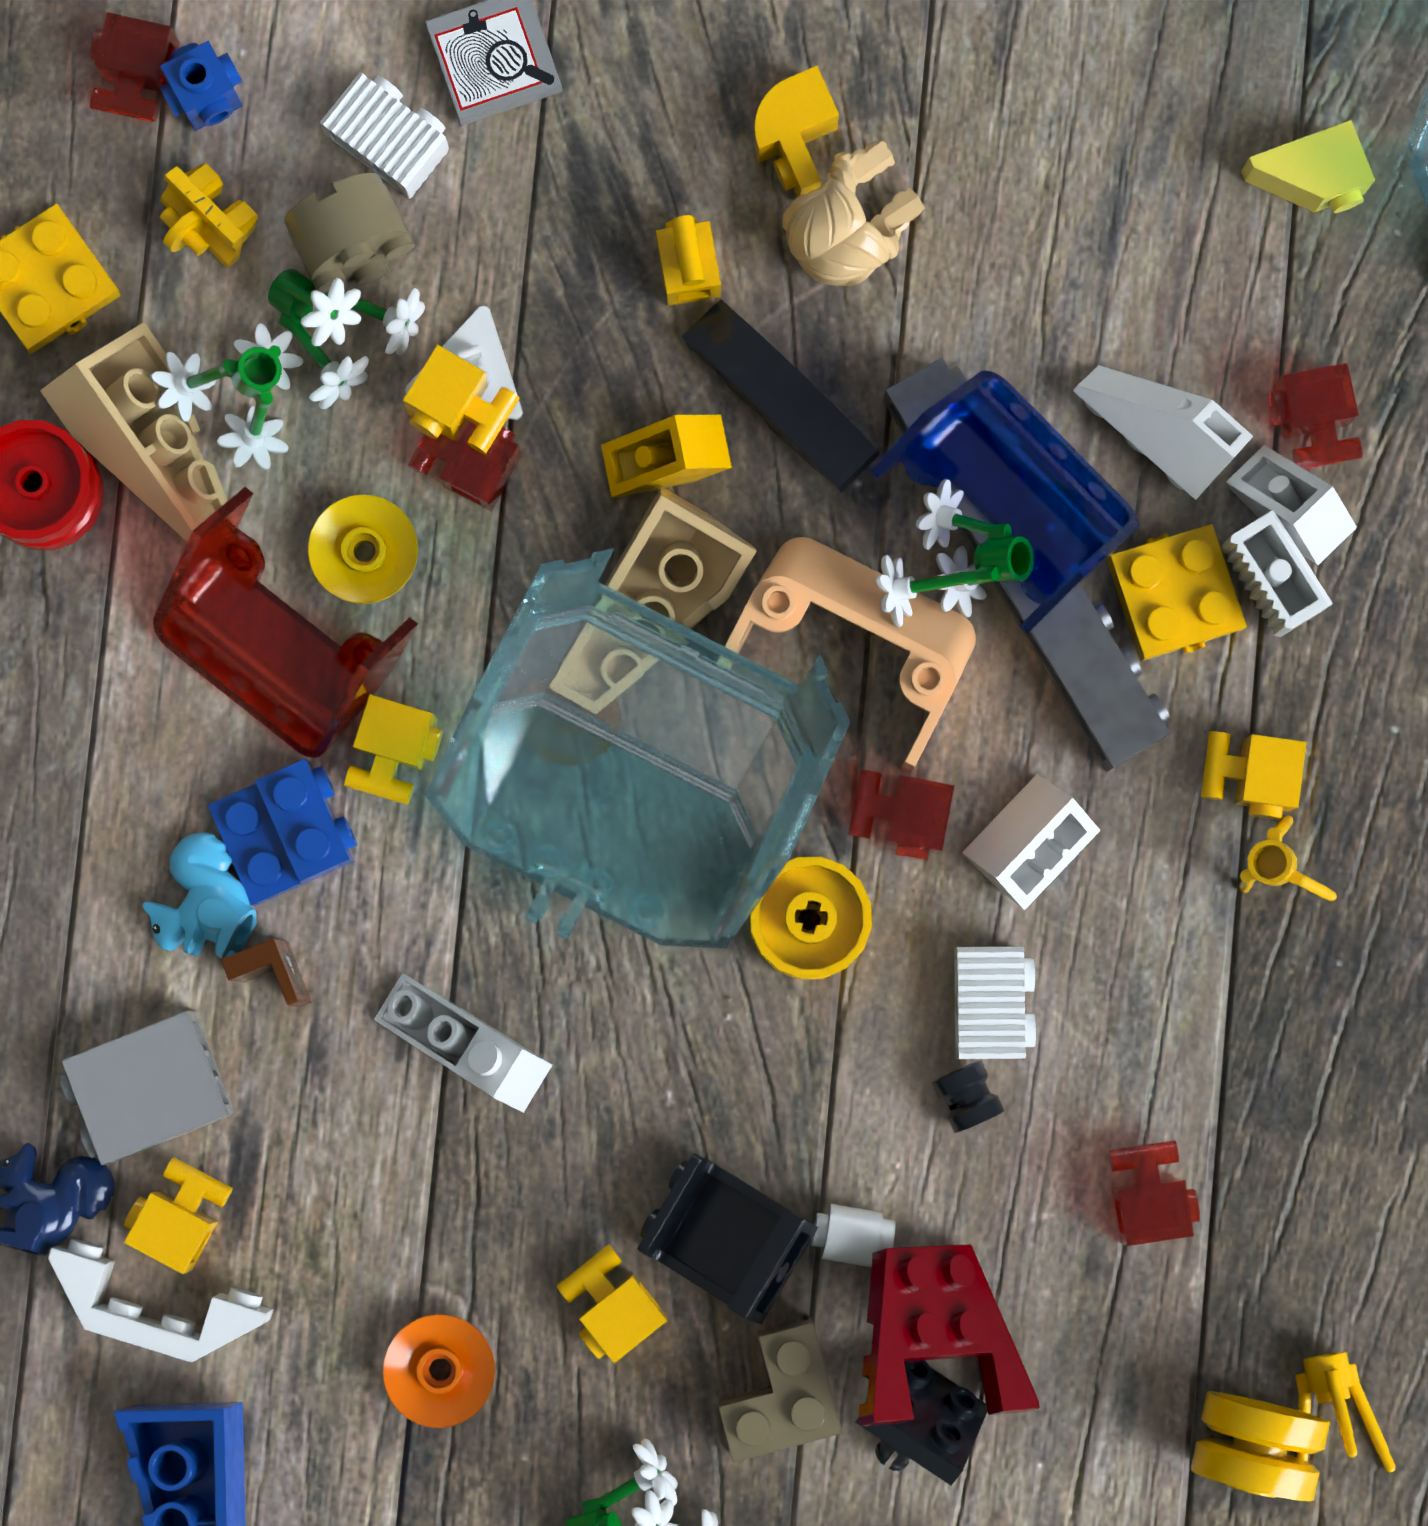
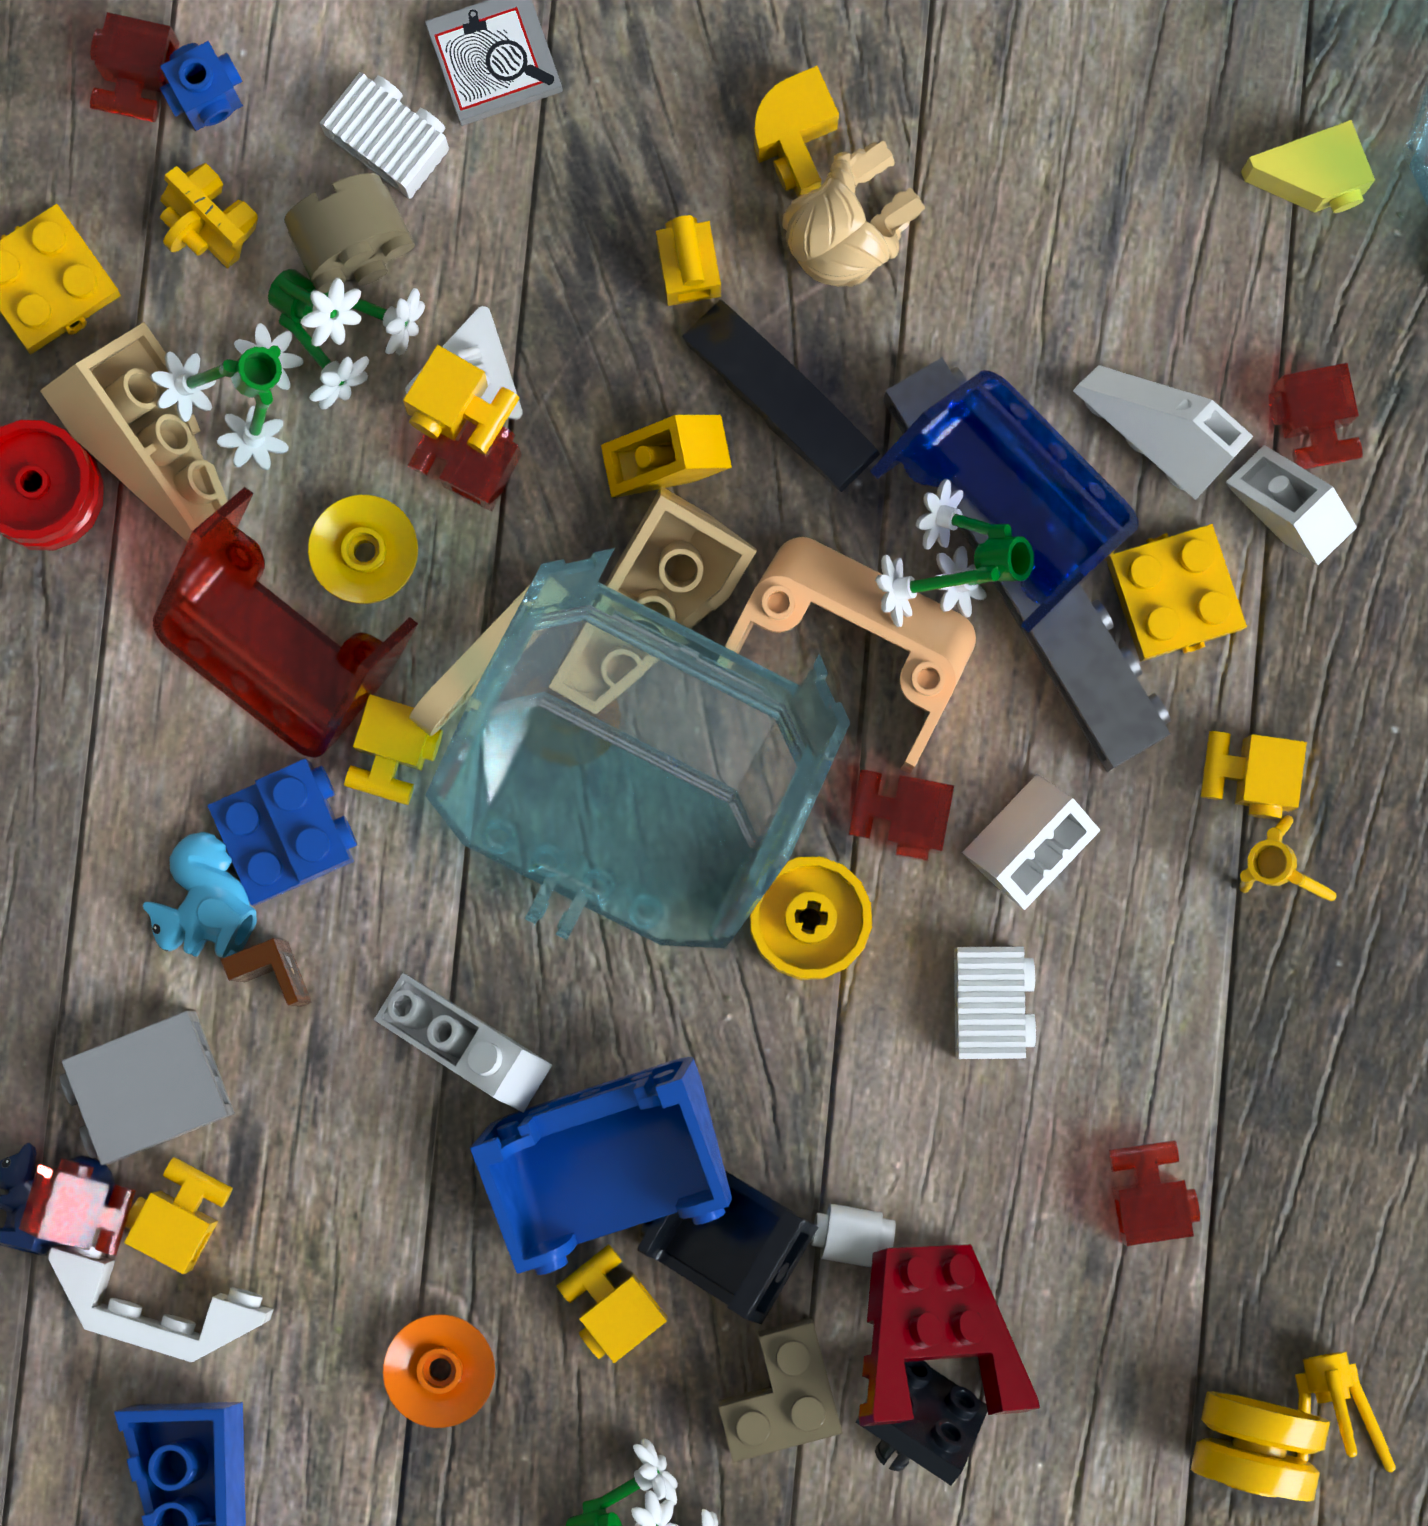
(70, 1205): none -> brick
(463, 676): none -> tan beam
(602, 1163): none -> blue windscreen
(967, 1096): black wheel -> none
(1275, 574): white brick -> none

